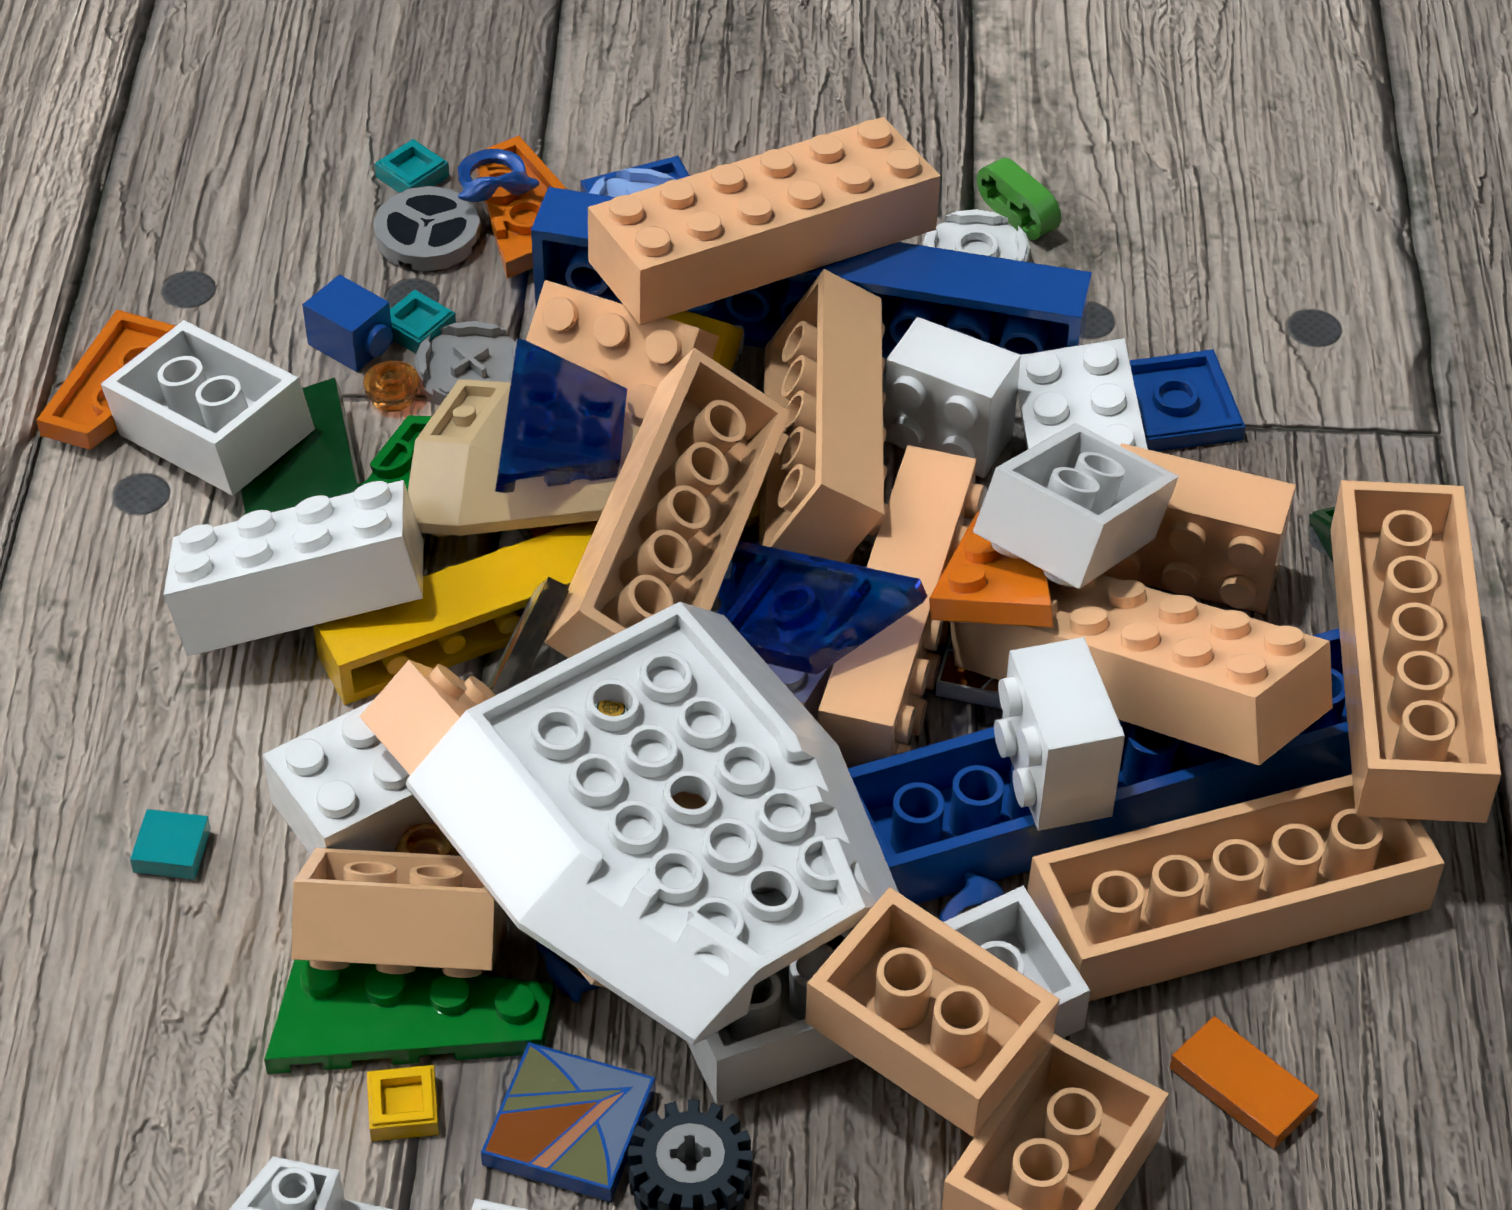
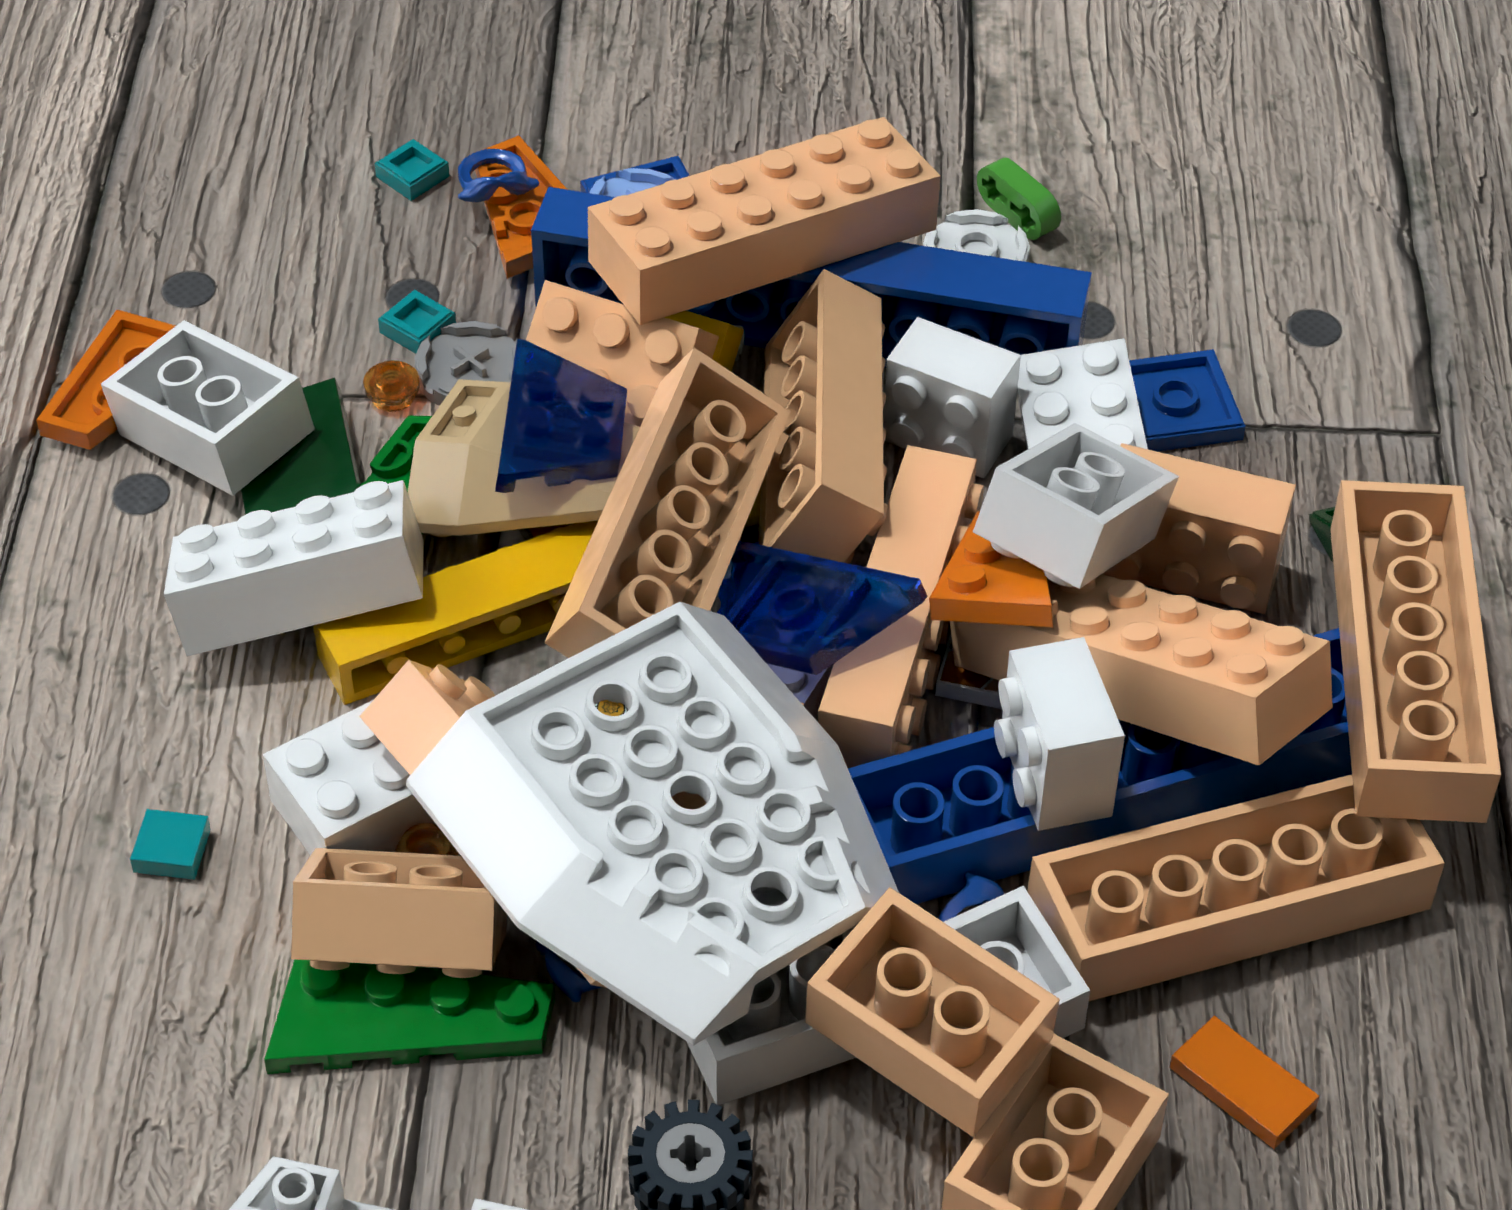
(348, 323): blue brick -> none
(402, 1103): yellow tile -> none
(427, 228): light grey tile -> none
(529, 635): clear smoke tile -> none
(568, 1121): tile -> none

